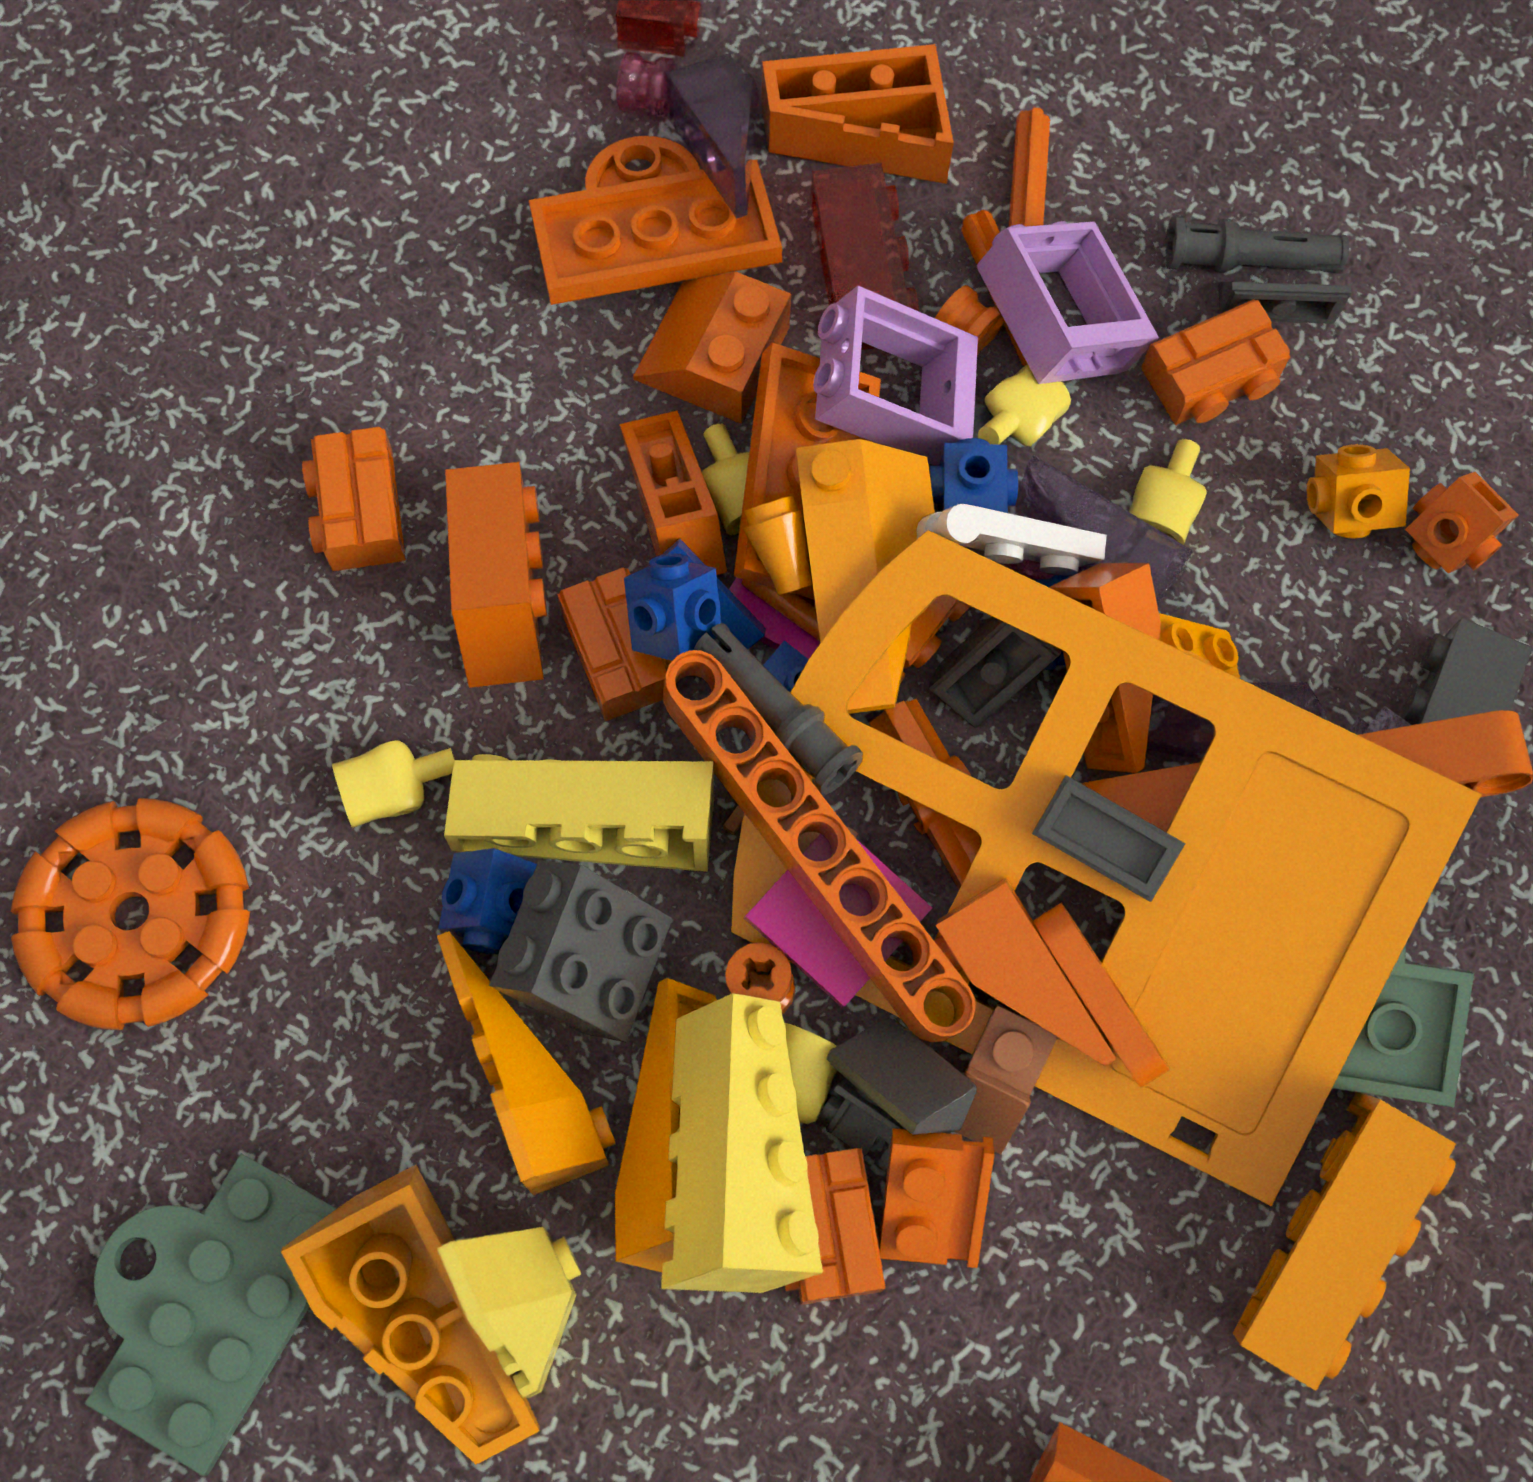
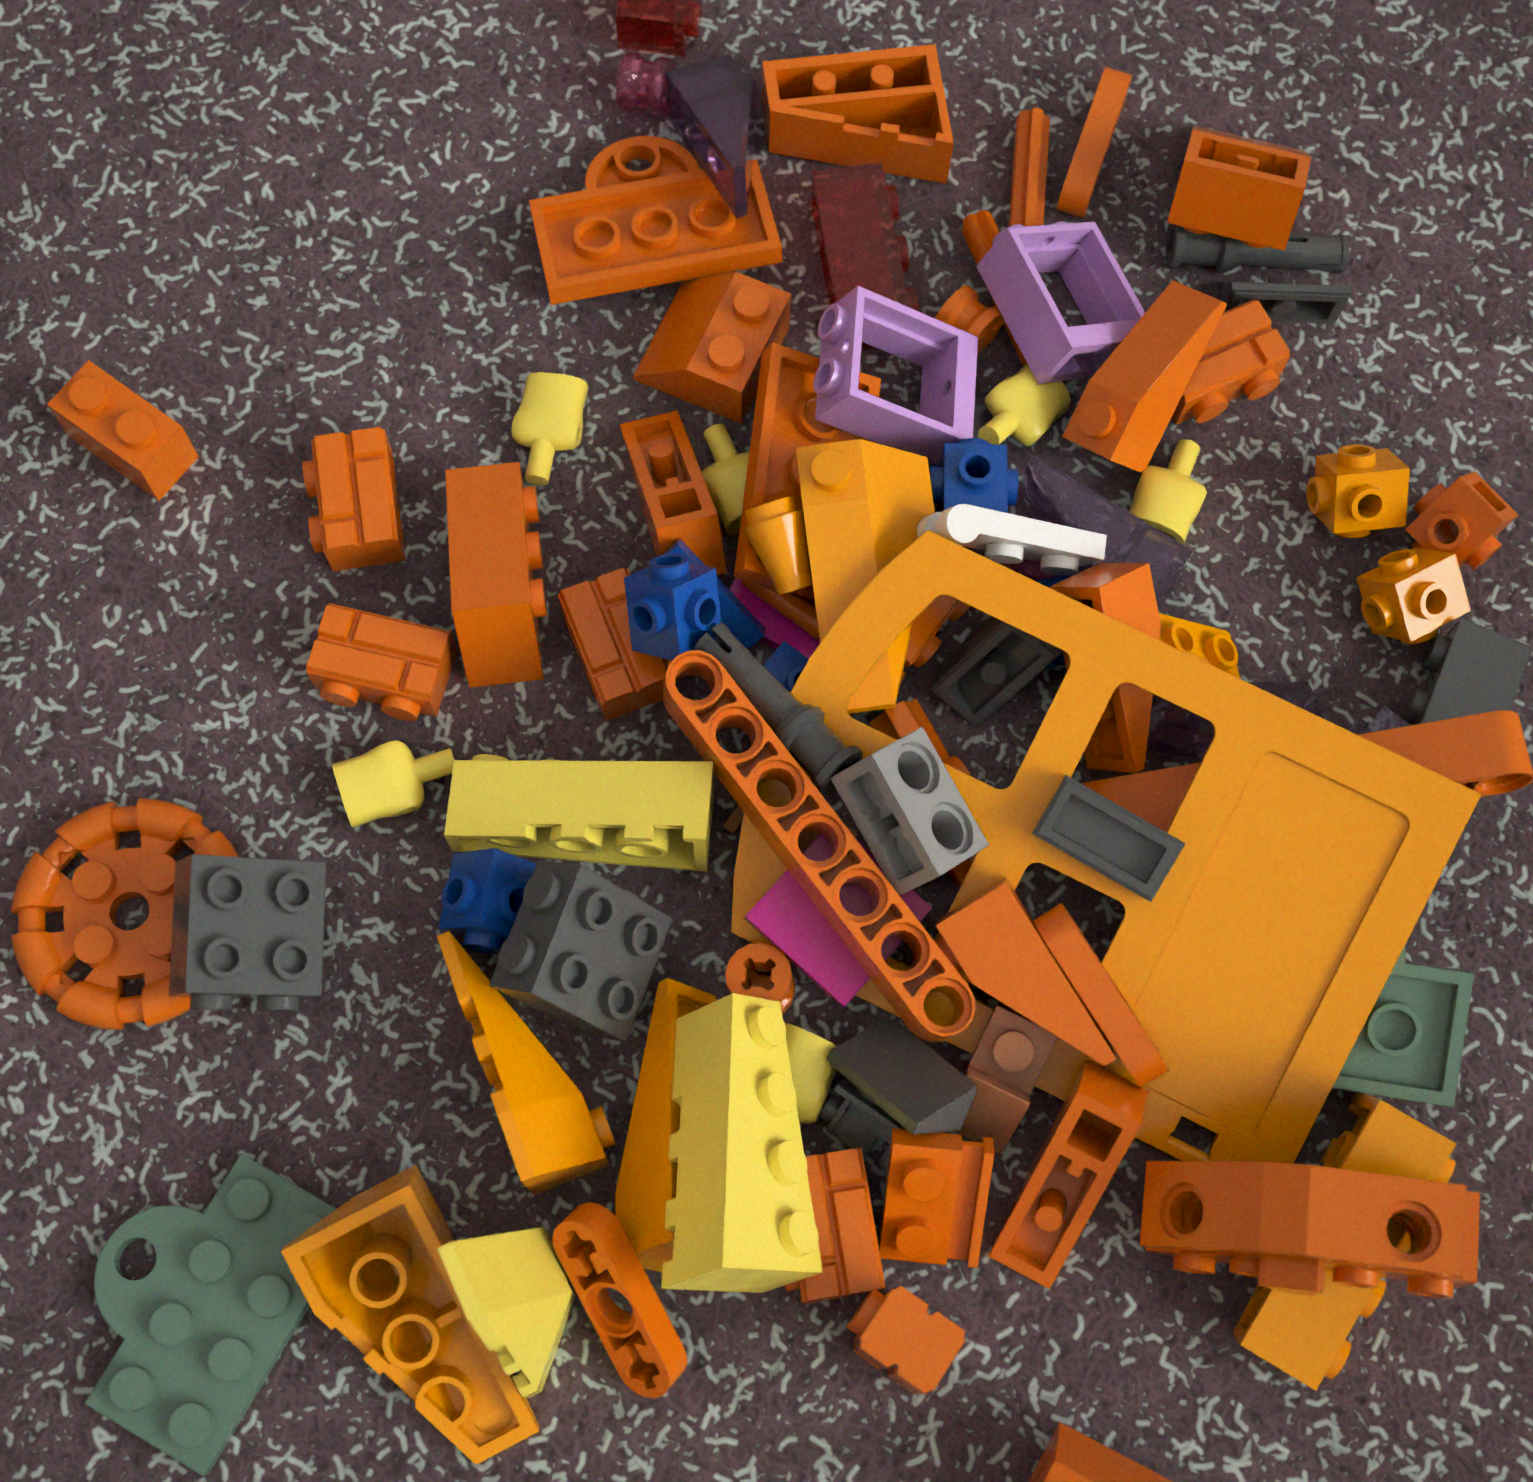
(123, 430): none -> orange brick
(247, 931): none -> dark grey brick
(381, 662): none -> orange brick
(549, 420): none -> light yellow piece
(599, 1258): none -> orange beam
(902, 1336): none -> orange brick
(909, 812): none -> light grey brick
(1070, 1173): none -> orange slope
(1094, 142): none -> orange beam
(1145, 378): none -> orange slope
(1239, 188): none -> orange slope
(1307, 1219): none -> orange brick
(1412, 594): none -> light orange brick

